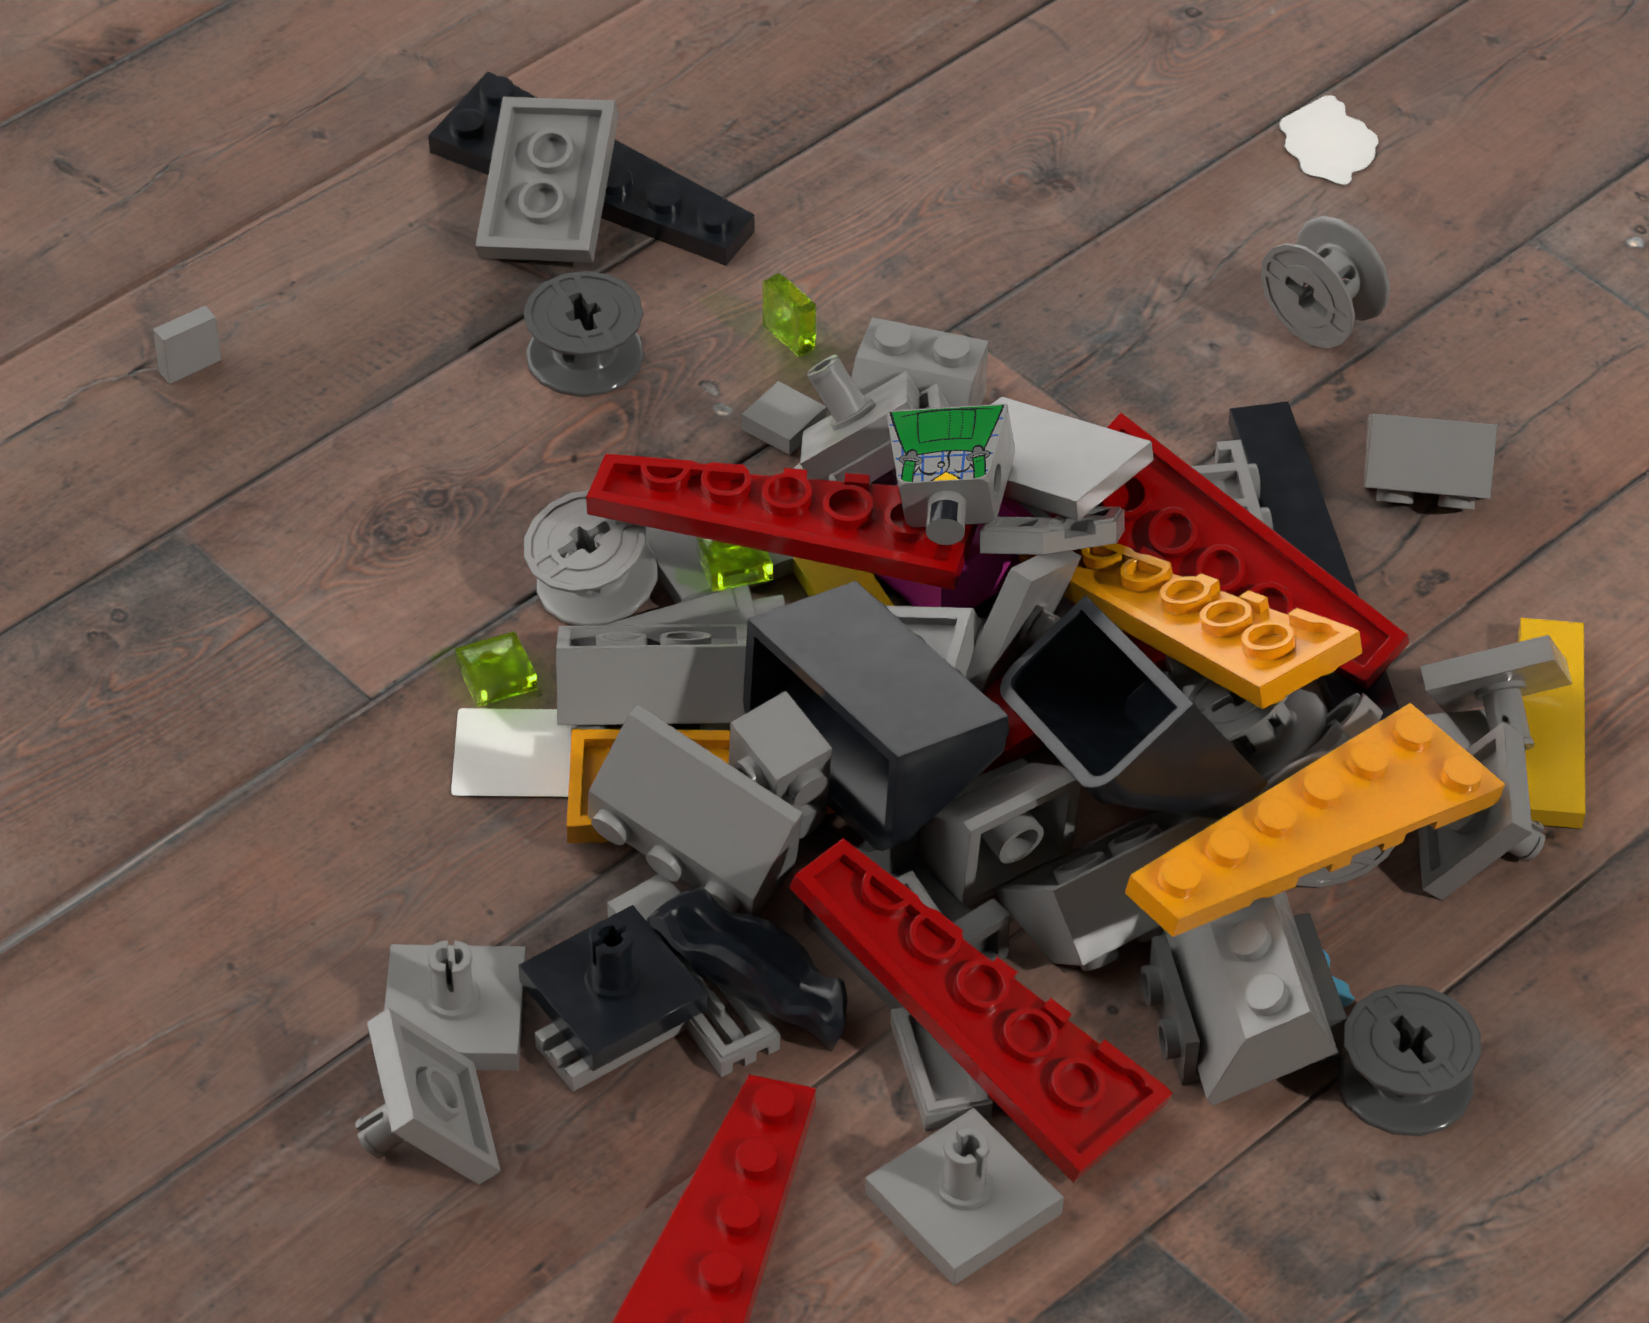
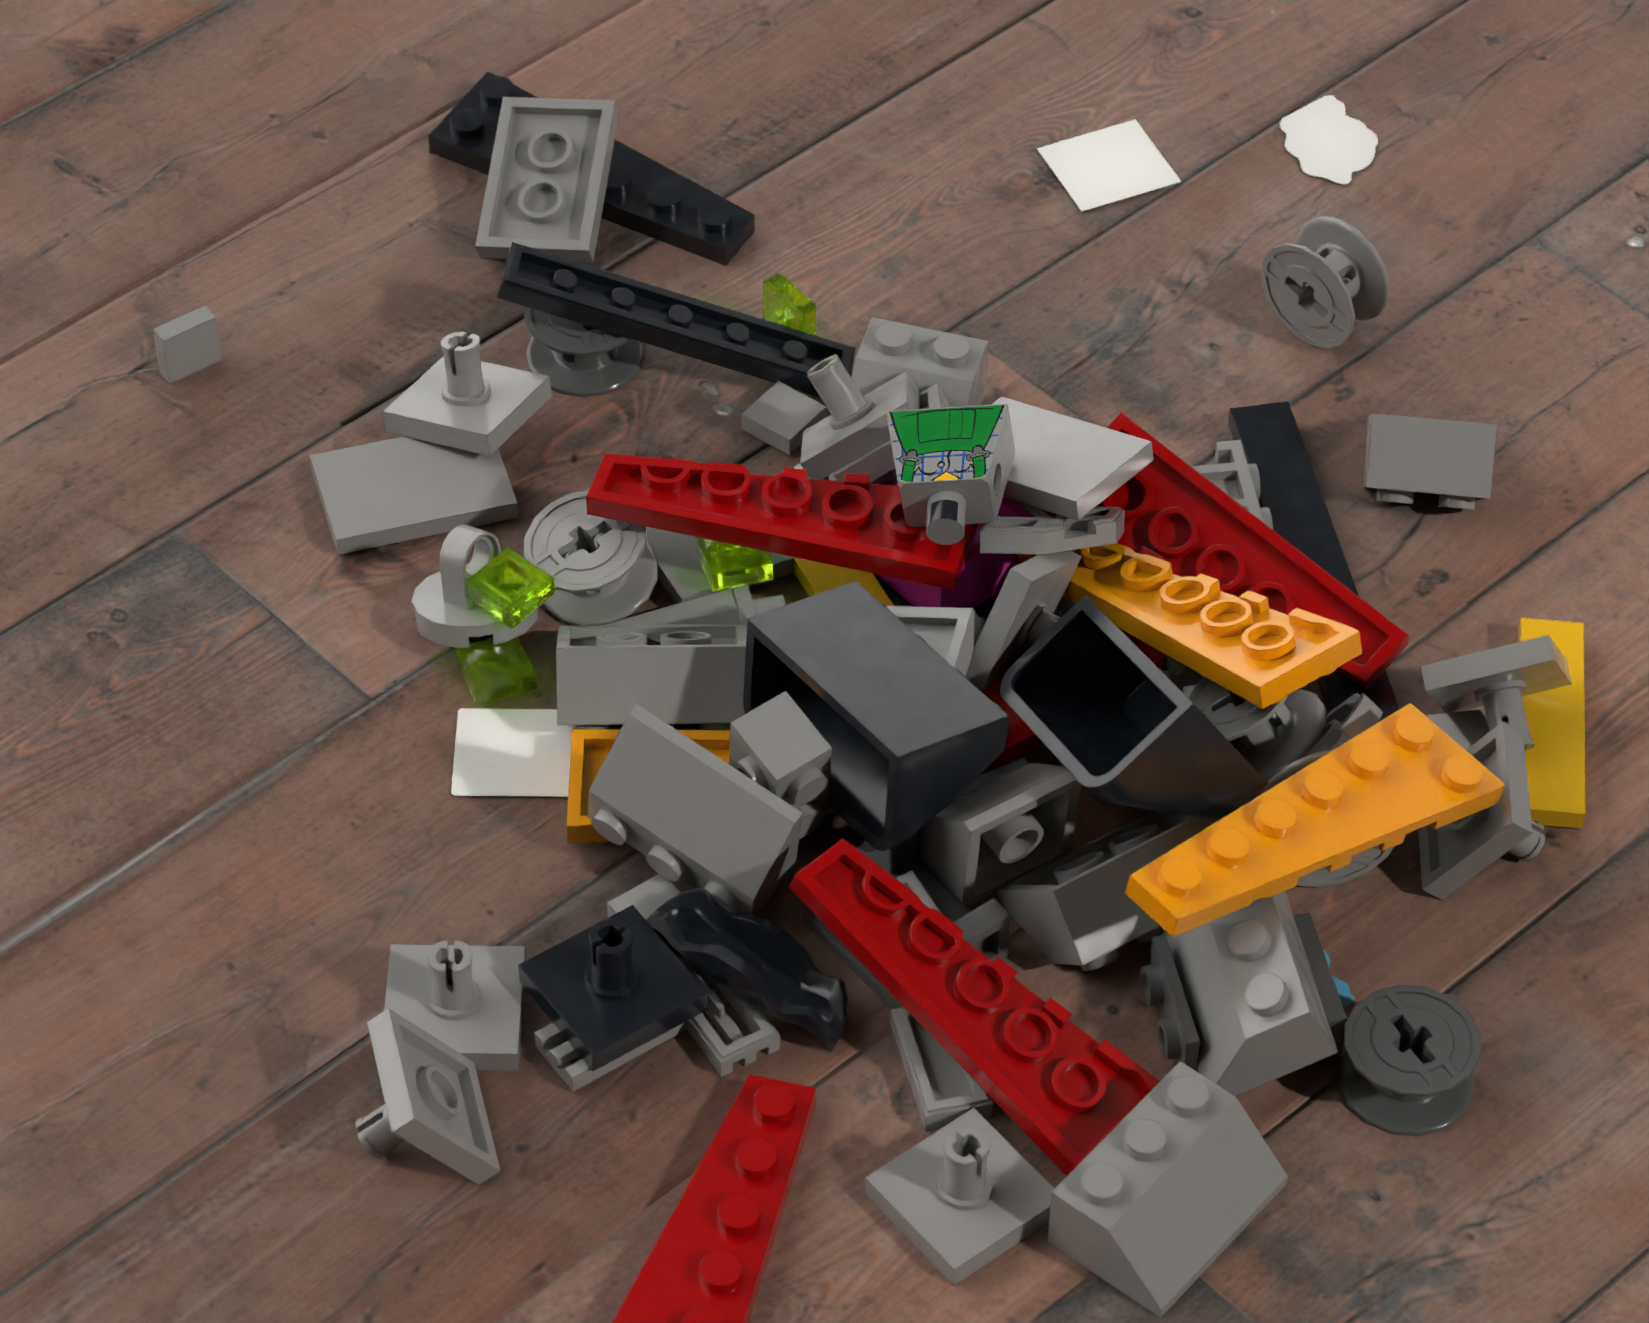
(408, 491): none -> light grey tile
(440, 600): none -> light grey tile
(467, 400): none -> light grey tile
(509, 587): none -> clear neon green tile
(665, 318): none -> black tile
(1108, 165): none -> white sticker
(1165, 1190): none -> light grey slope

